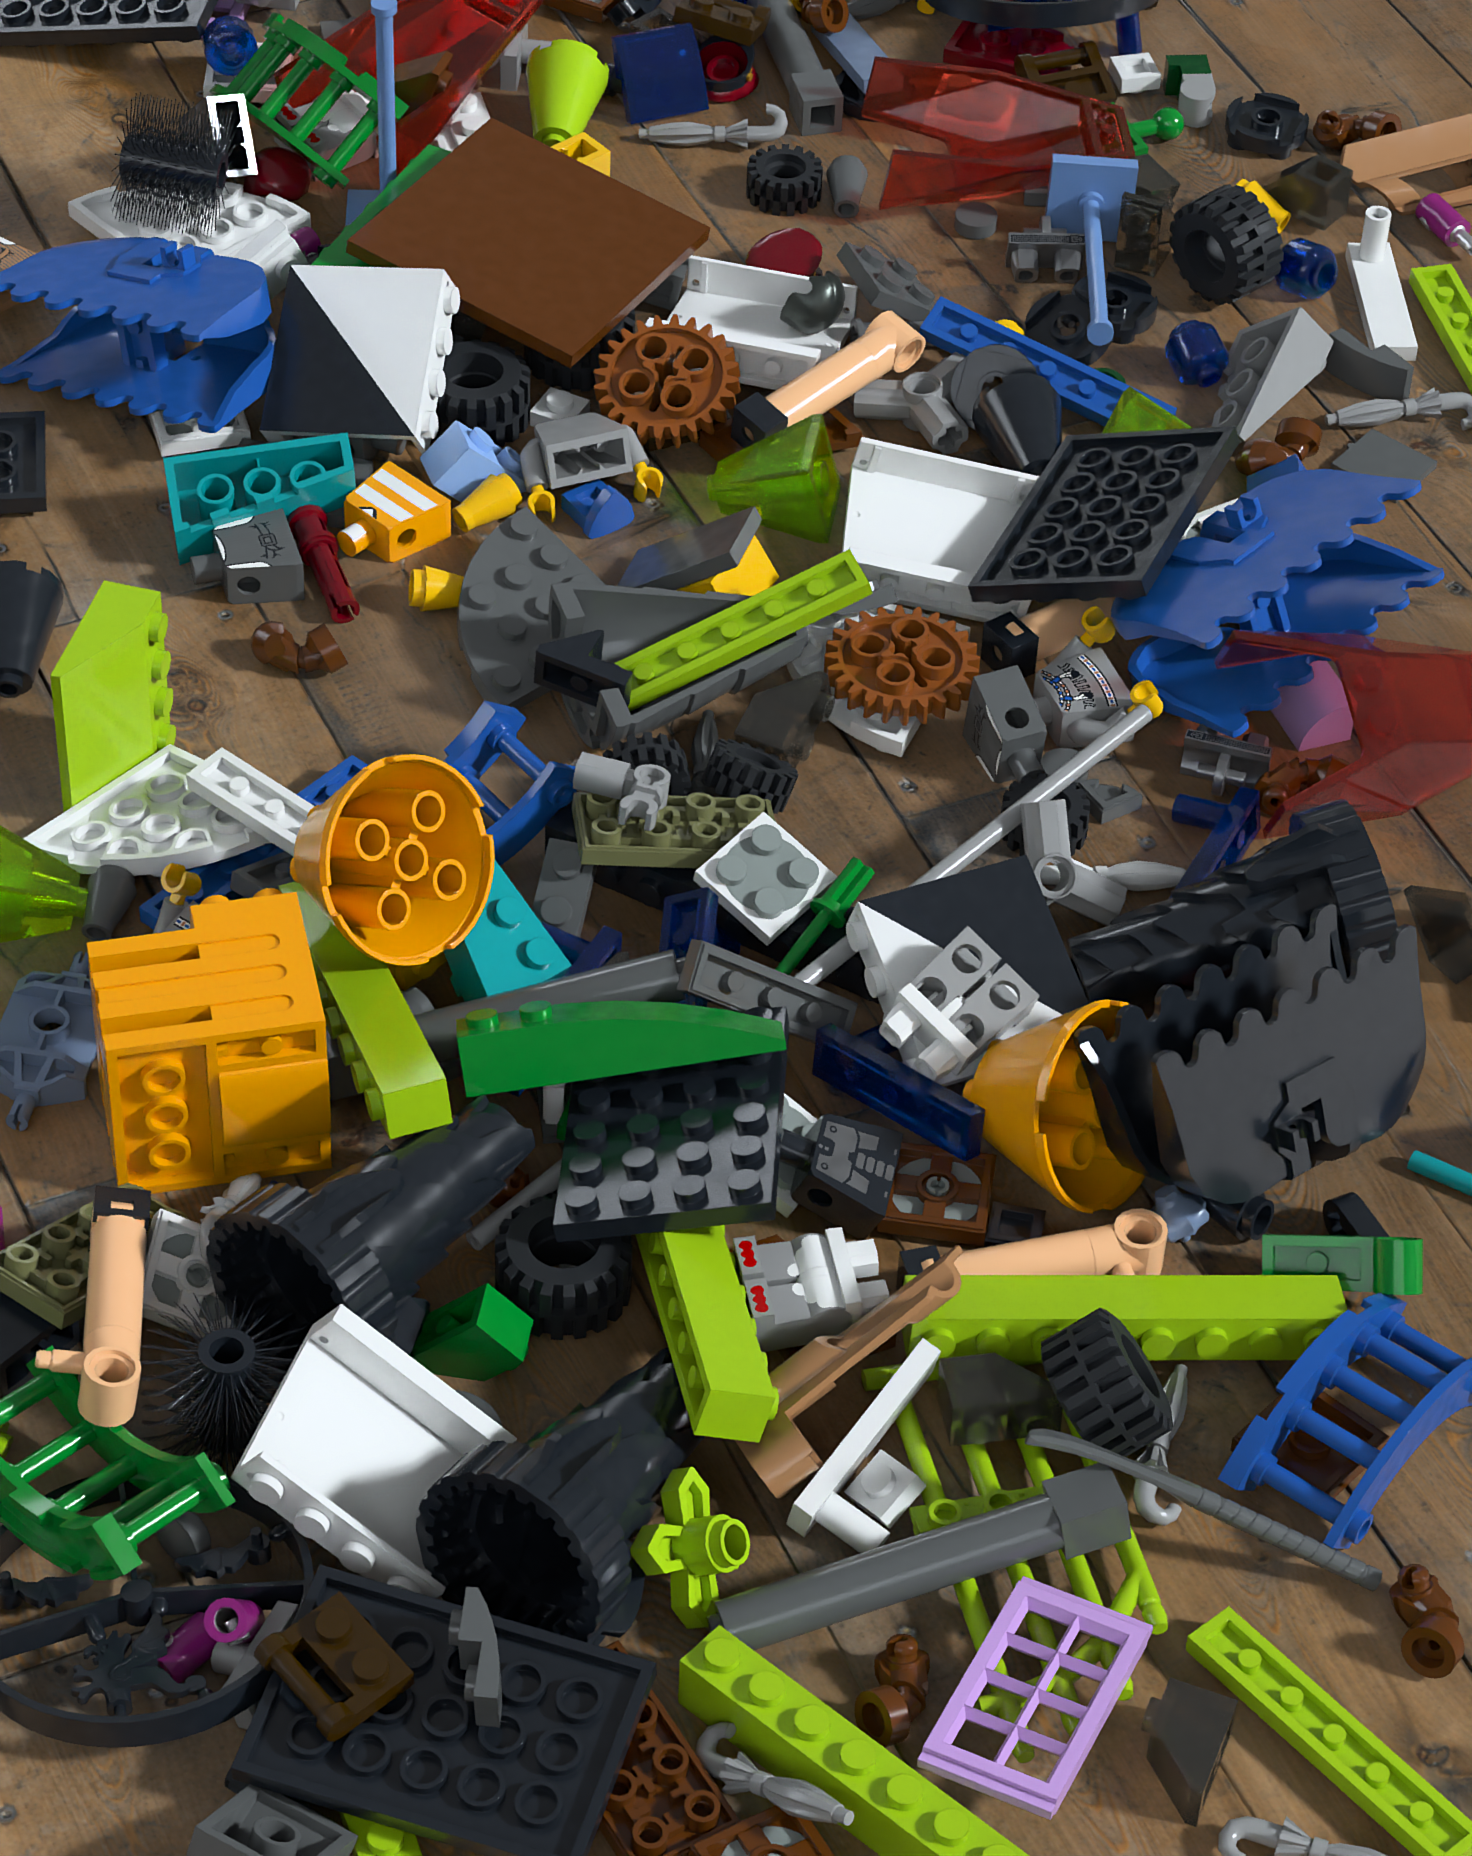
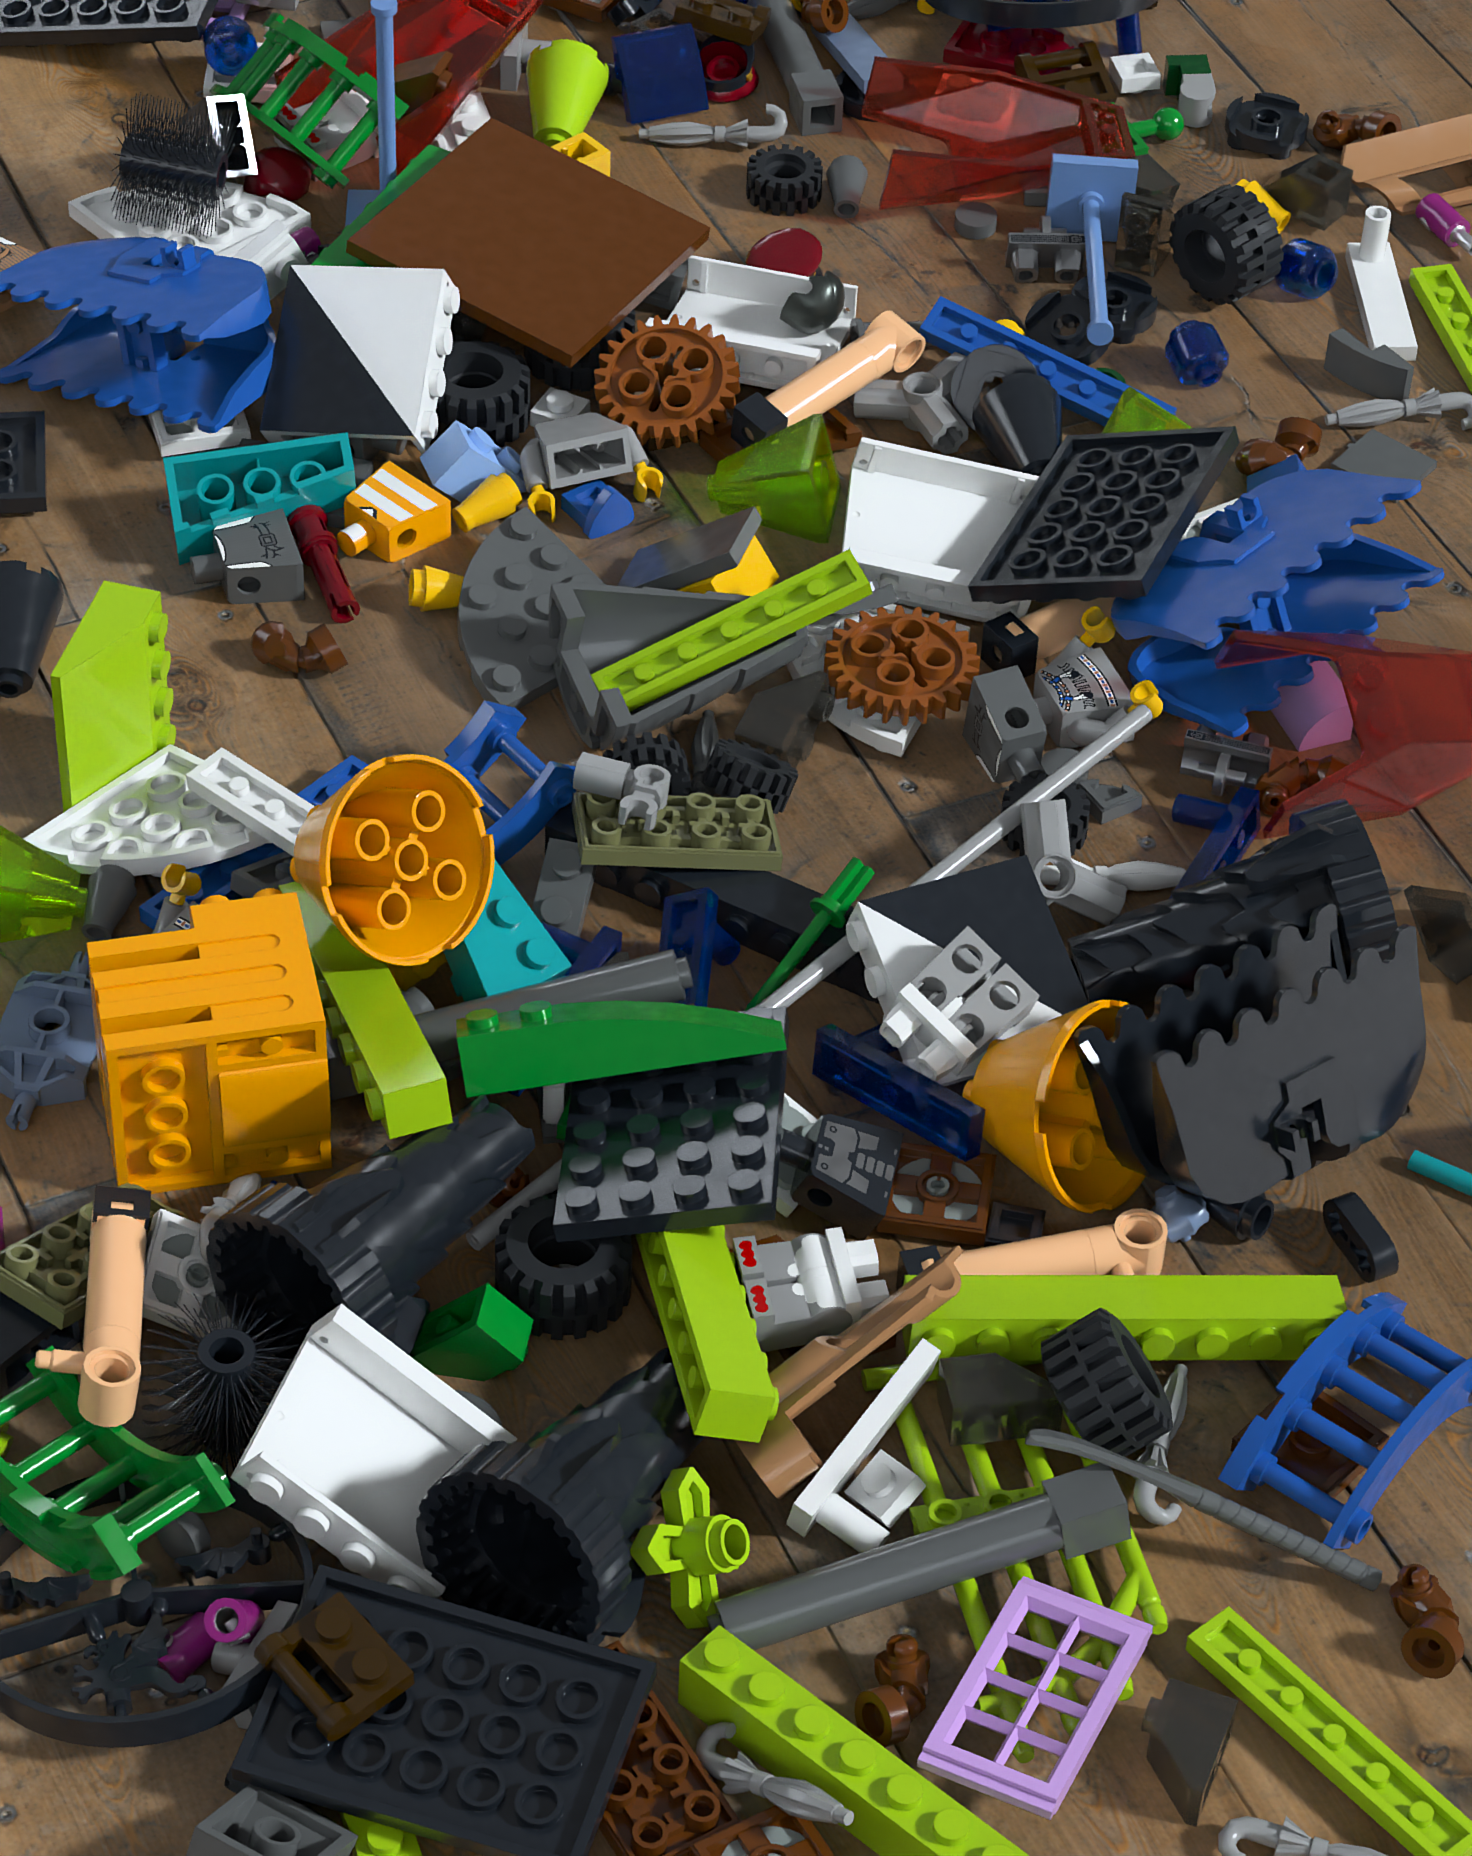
(478, 1654): dark grey slope -> none
(576, 668): black slope -> none
(745, 984): dark grey tile -> none
(765, 878): light grey piece -> none
(887, 282): dark grey plate -> none
(1269, 368): light grey wedge -> none
(1360, 1262): green plate -> none

